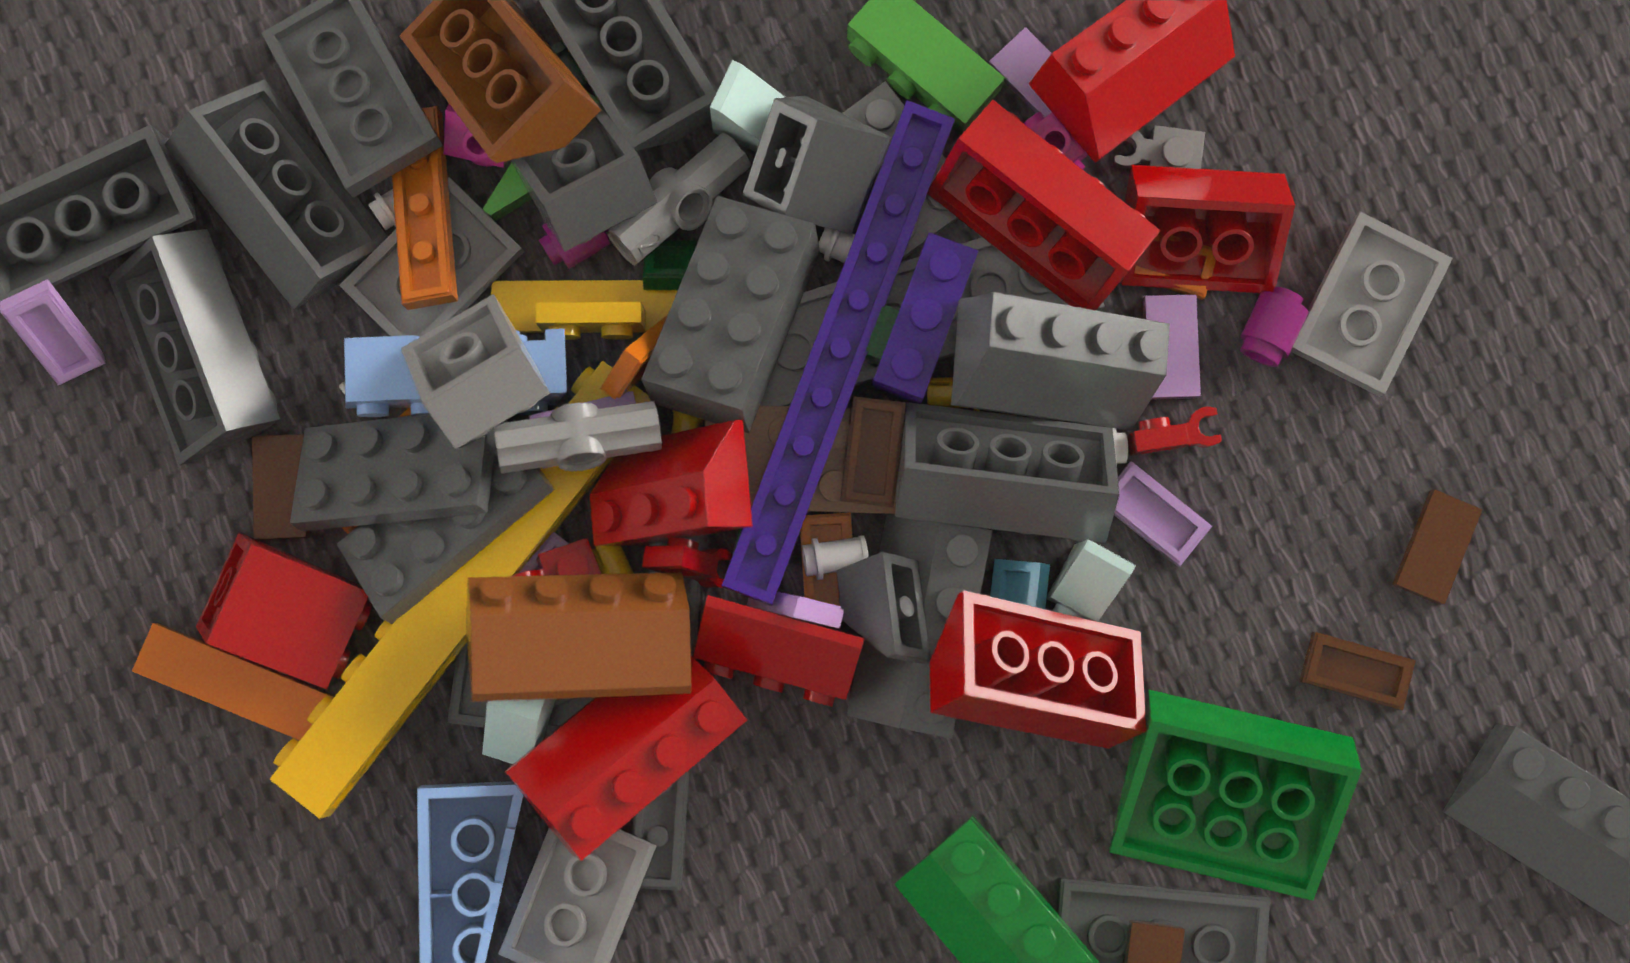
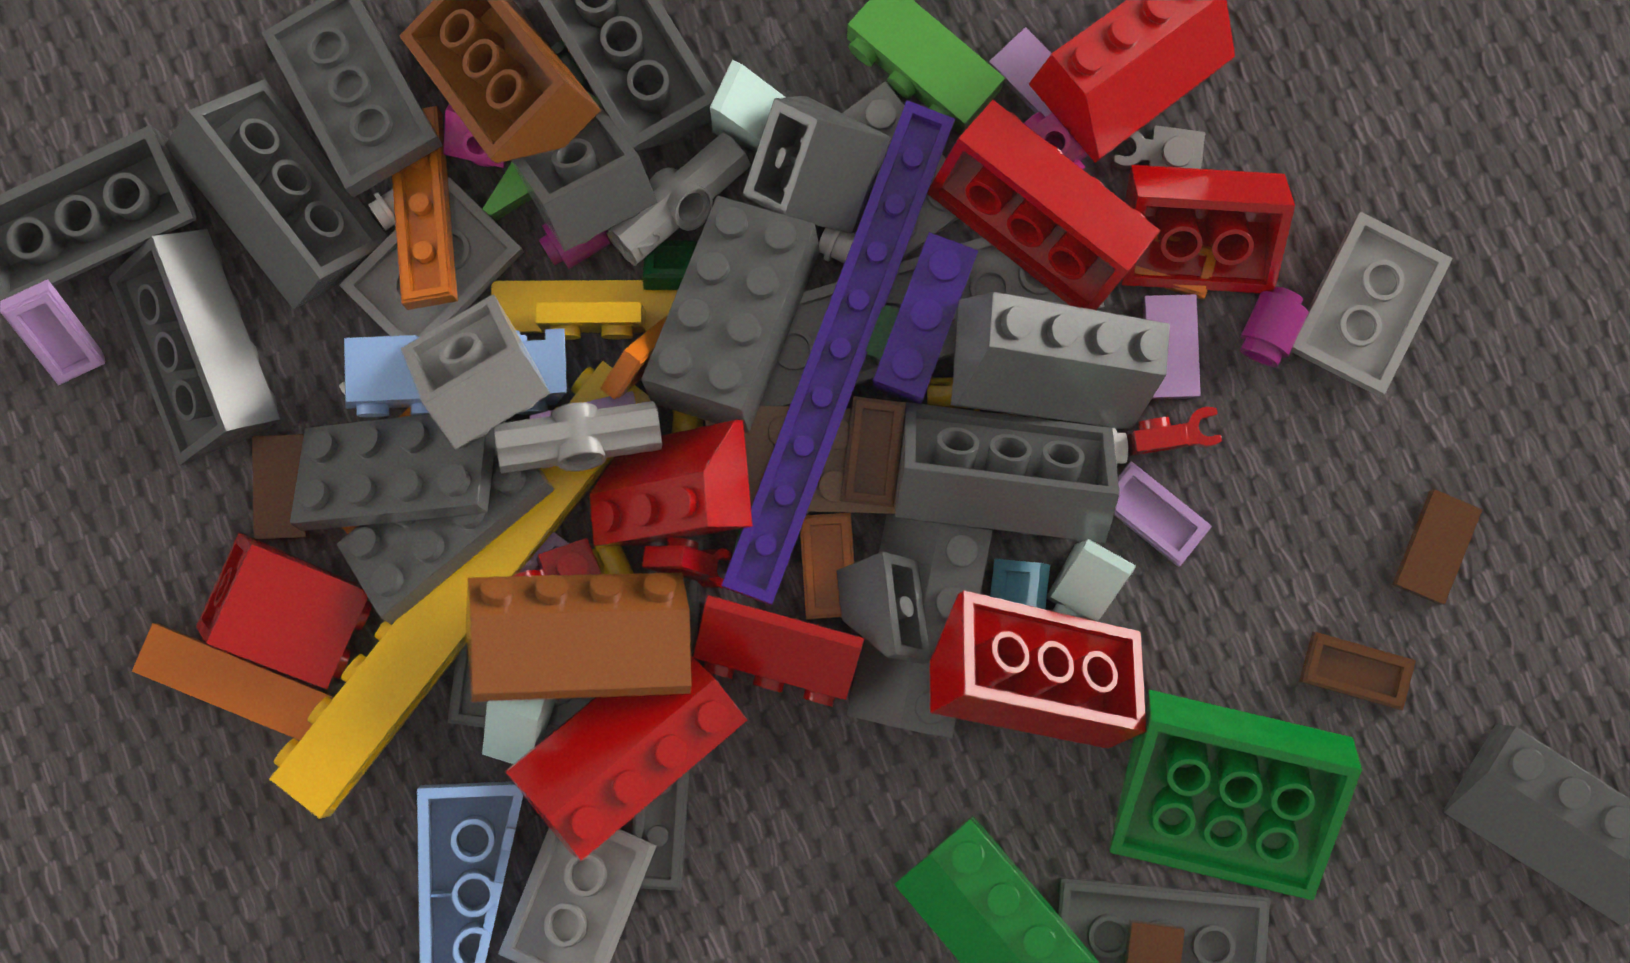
(802, 609): lavender tile -> none
(832, 555): white pin -> none

